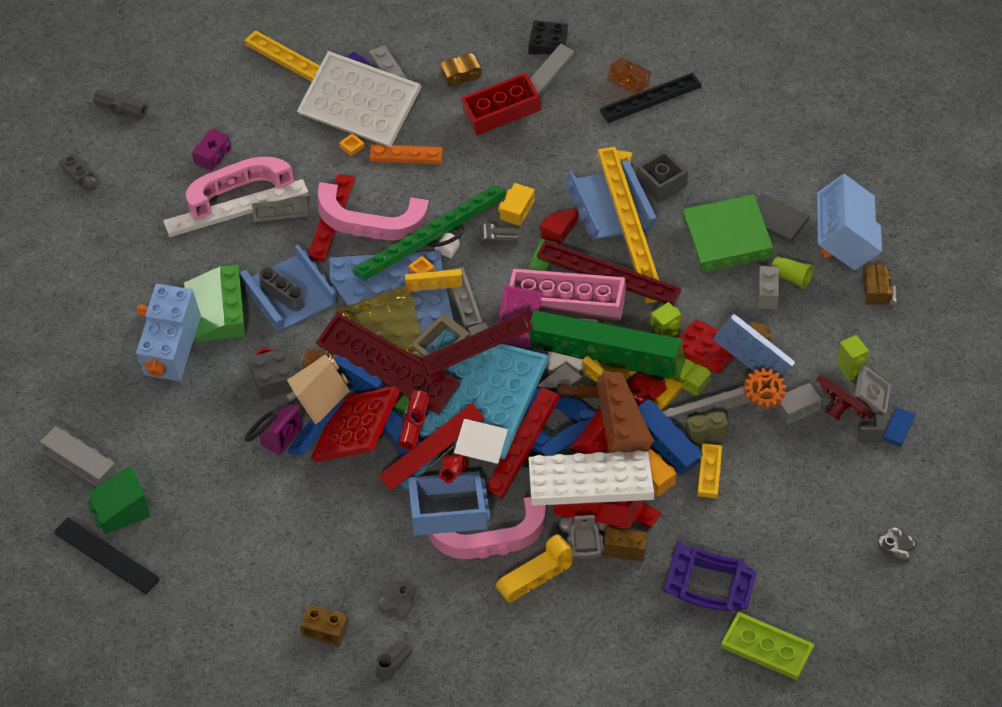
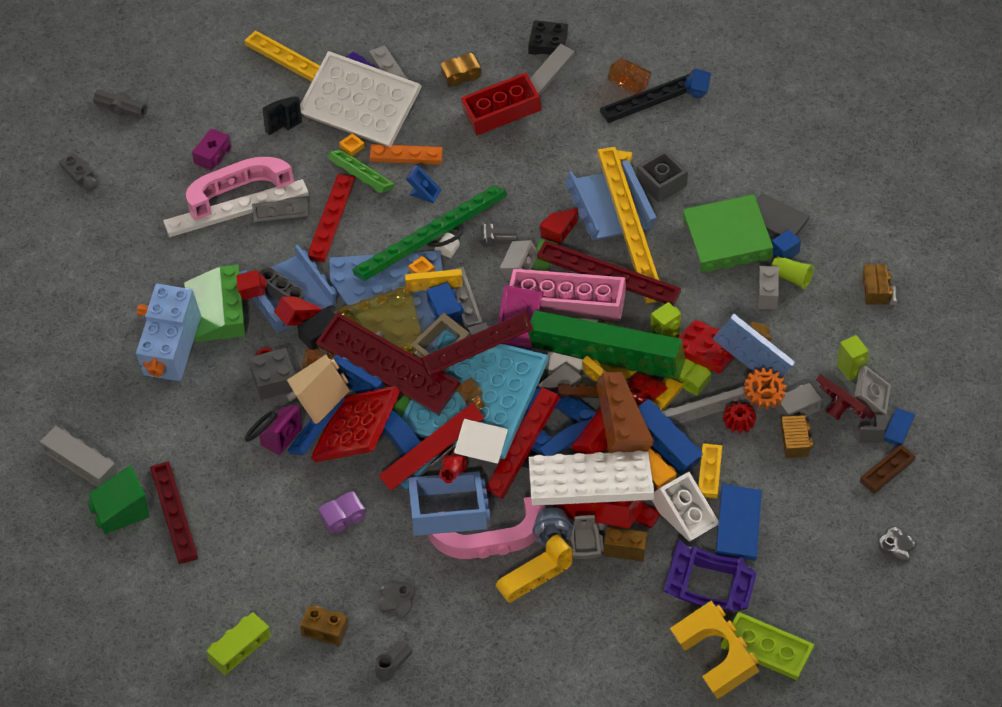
(107, 555): black tile -> none
(174, 513): none -> dark red tile
(238, 643): none -> lime brick
(251, 284): none -> red brick
(281, 114): none -> black slope
(295, 310): none -> red slope
(311, 330): none -> black brick
(342, 512): none -> medium lavender brick
(361, 171): none -> bright green plate
(367, 224): bright pink arch -> none
(411, 429): red piece -> none
(422, 185): none -> blue slope
(444, 300): none -> blue brick
(470, 393): none -> clear orange plate
(517, 204): yellow brick -> none
(519, 256): none -> light grey brick
(550, 523): none -> sand blue cone
(685, 507): none -> white slope
(698, 83): none -> blue brick
(704, 428): olive brick -> none
(738, 522): none -> blue tile
(738, 664): none -> yellow arch
(739, 417): none -> red gear
(786, 245): none -> blue brick
(795, 436): none -> pearl gold brick
(848, 222): light blue piece -> none
(887, 469): none -> reddish brown plate

